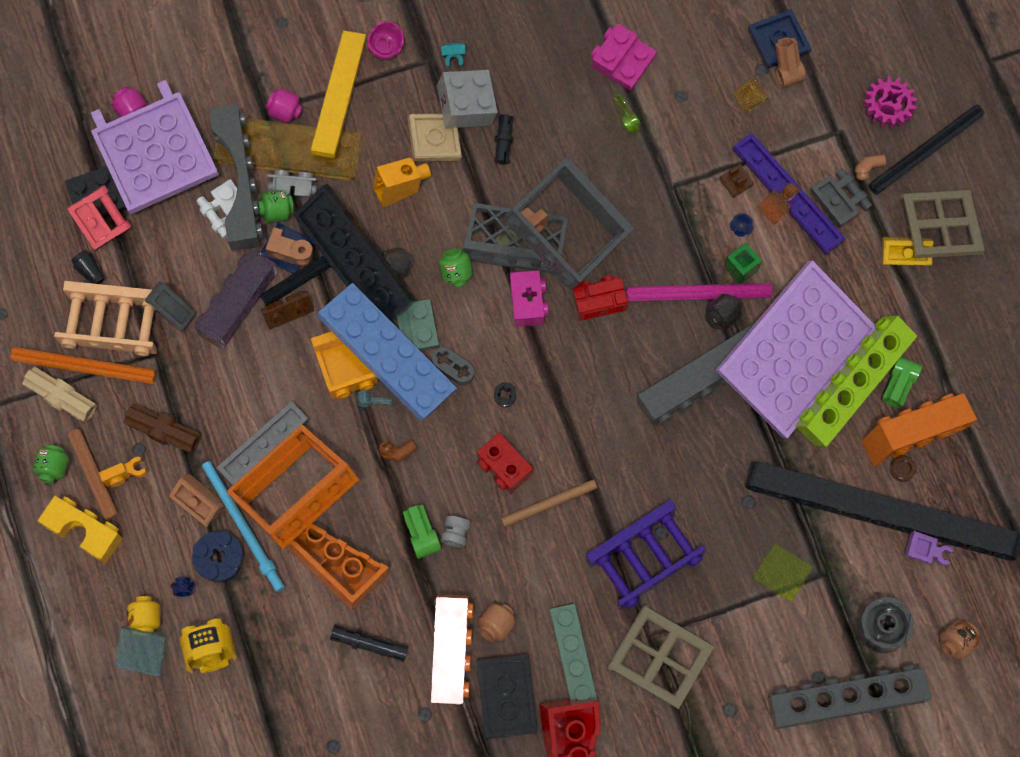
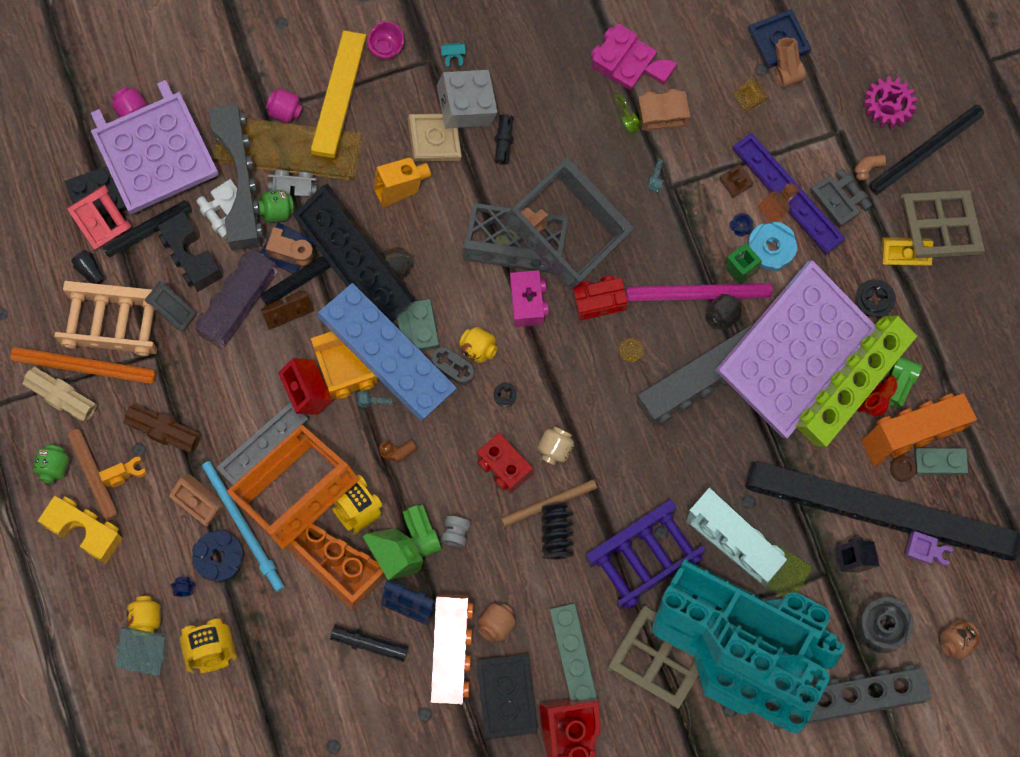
(143, 230): none -> black axle
(199, 269): none -> black arch
(305, 386): none -> red brick
(357, 507): none -> yellow brick
(394, 553): none -> bright green slope
(407, 602): none -> dark blue plate
(455, 267): bright green head -> none
(478, 345): none -> yellow head
(555, 445): none -> tan head
(556, 532): none -> black piece
(631, 350): none -> clear yellow plate
(655, 182): none -> clear light blue hand
(660, 70): none -> dark pink tile
(663, 110): none -> nougat brick
(735, 537): none -> light aqua wedge
(750, 644): none -> teal connector
(786, 245): none -> medium azure plate
(857, 555): none -> black brick
(879, 398): none -> red plate
(882, 290): none -> black gear
(941, 461): none -> sand green plate

